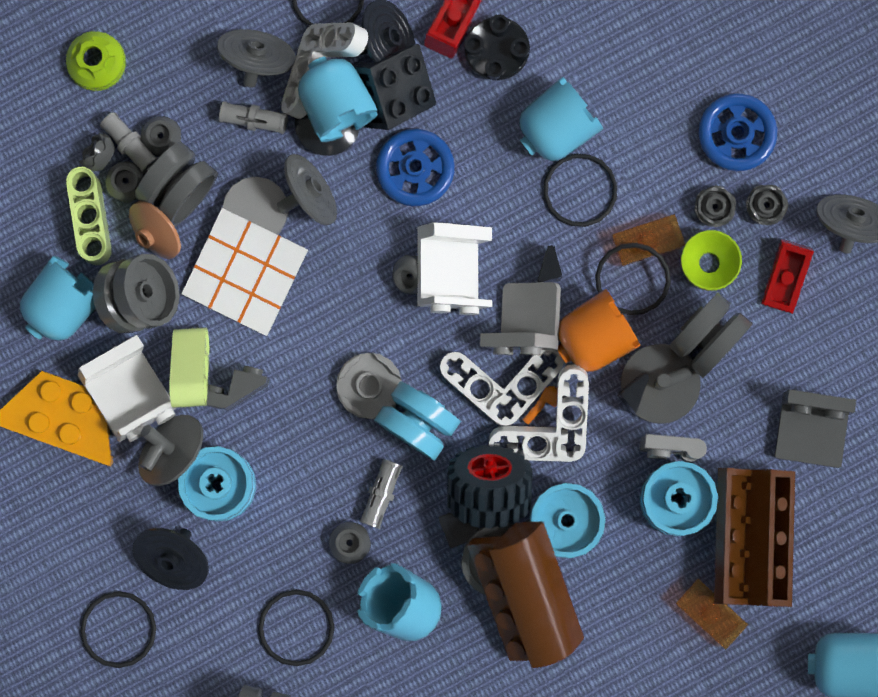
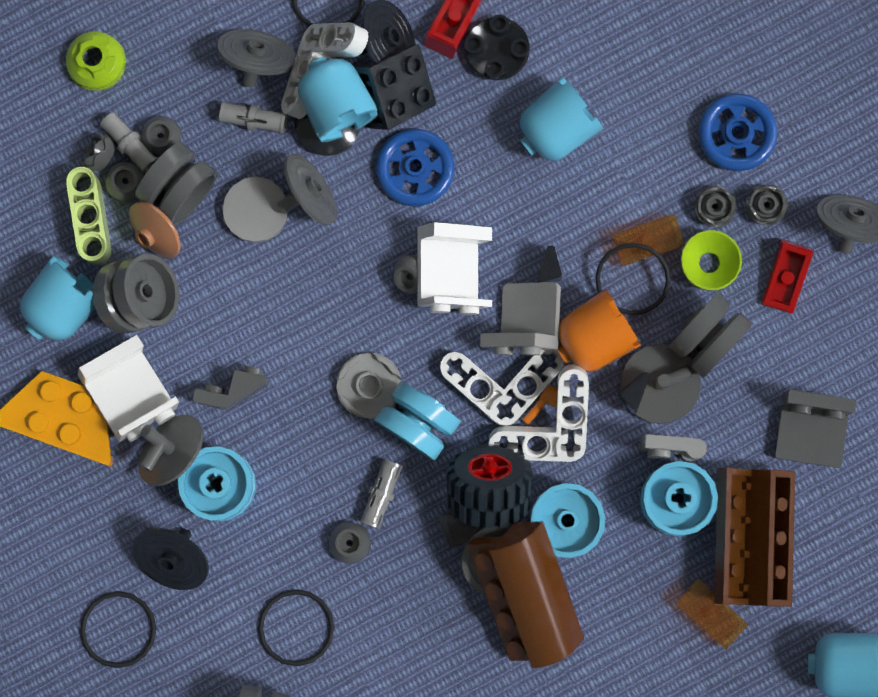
(189, 367): yellowish green beam -> none
(244, 271): white piece -> none
(399, 603): medium azure cylinder -> none
(593, 221): black piece -> none

